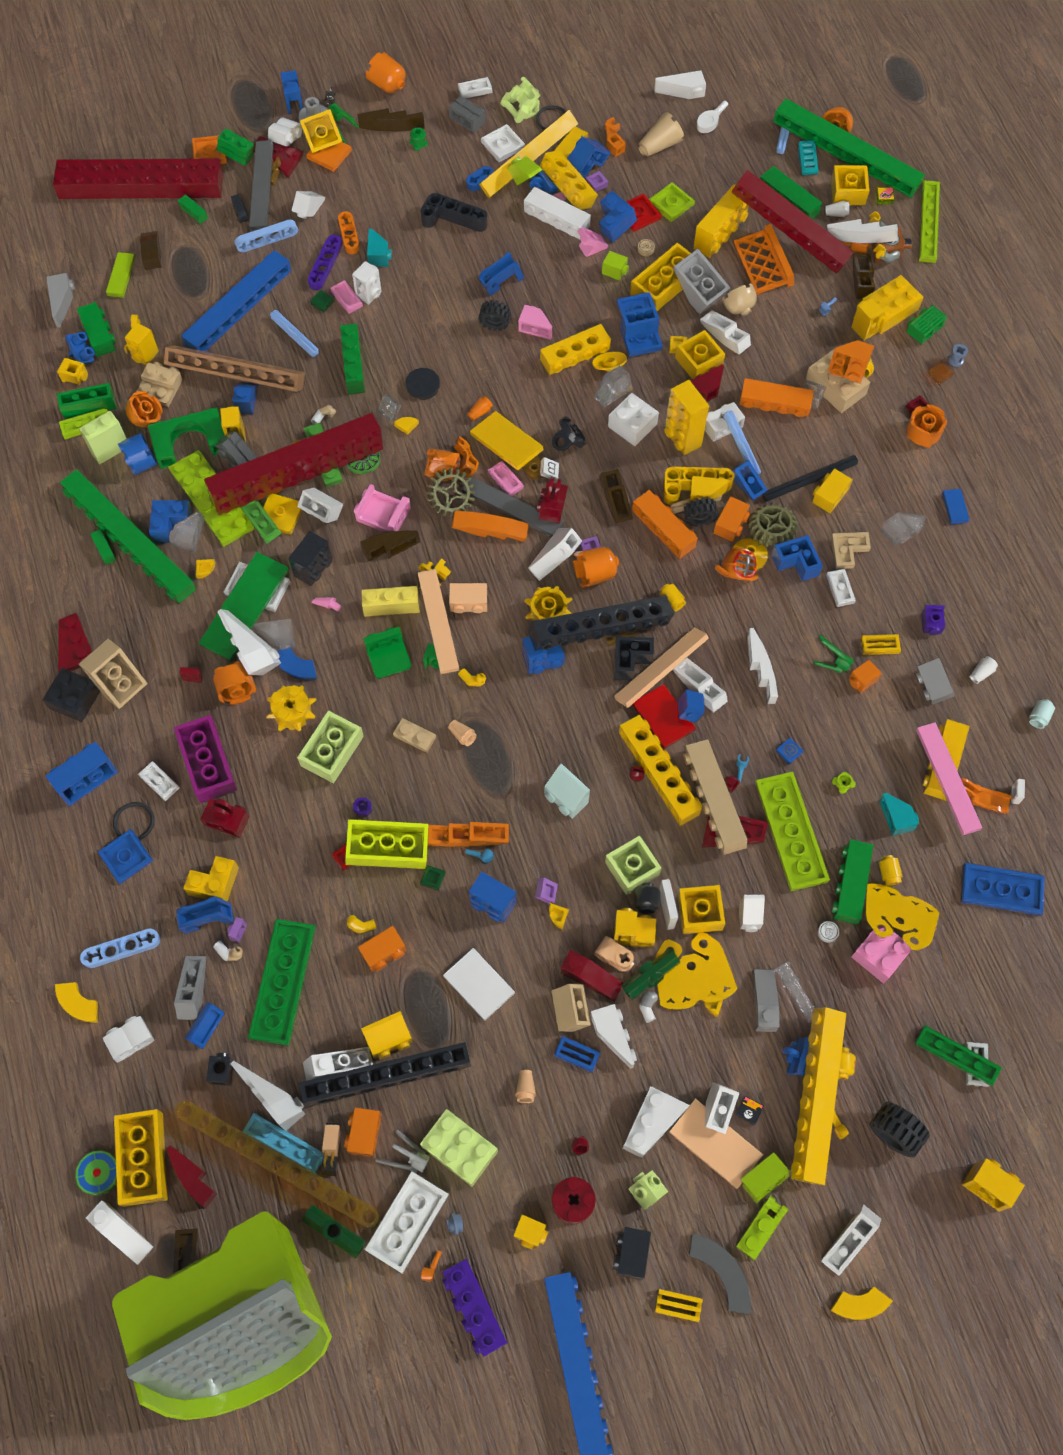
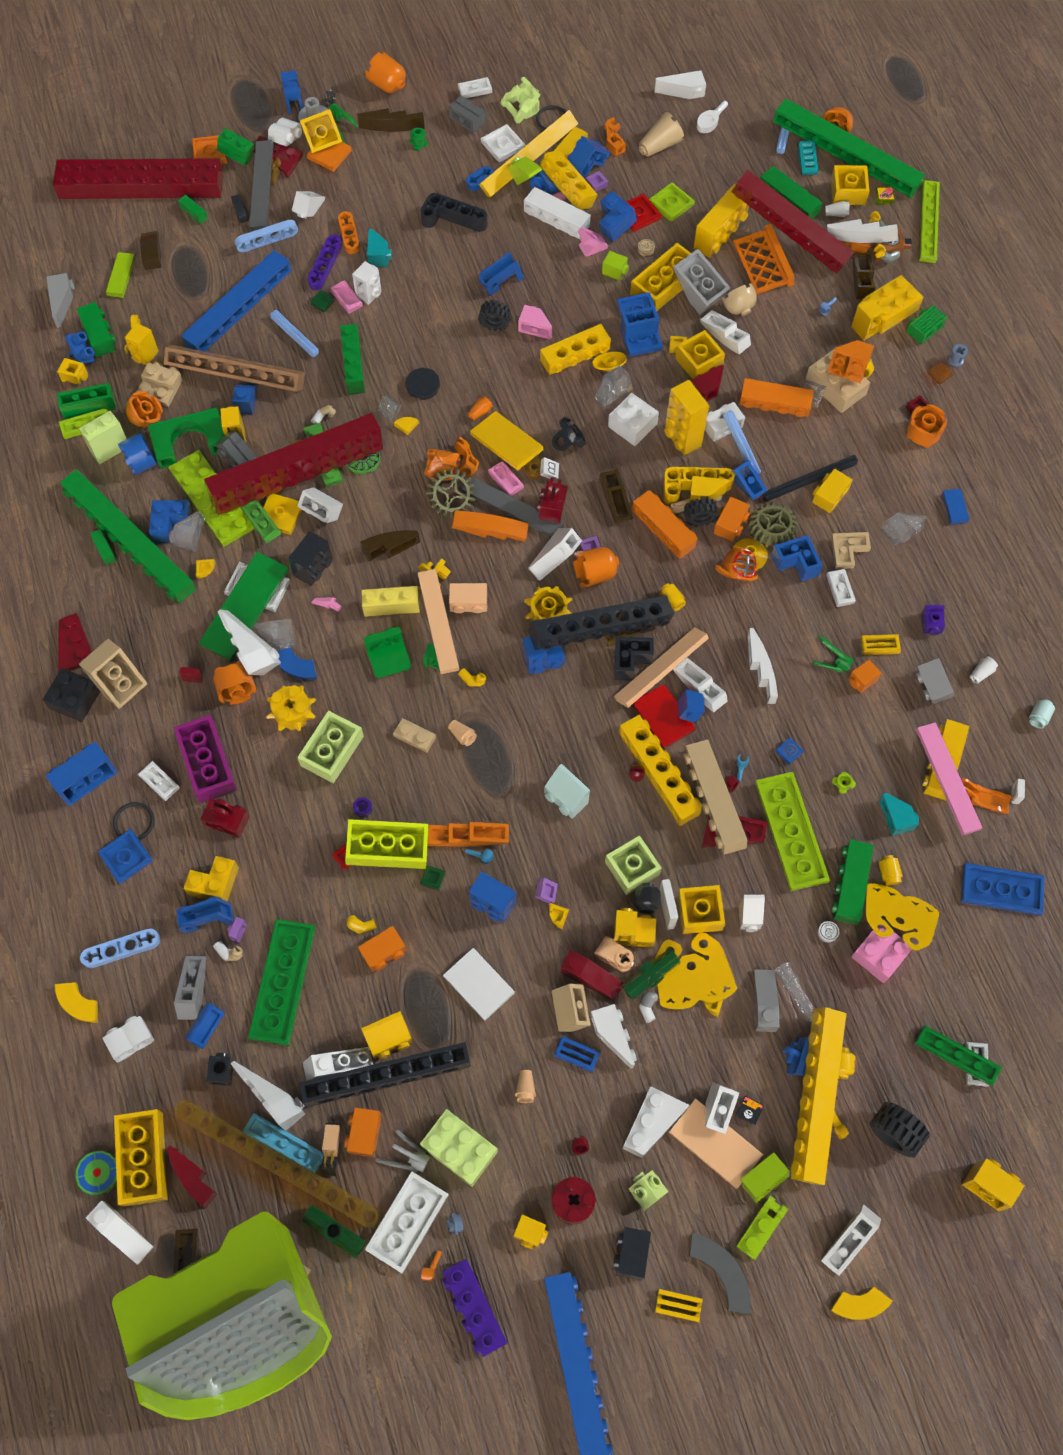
(381, 510): bright pink panel -> none

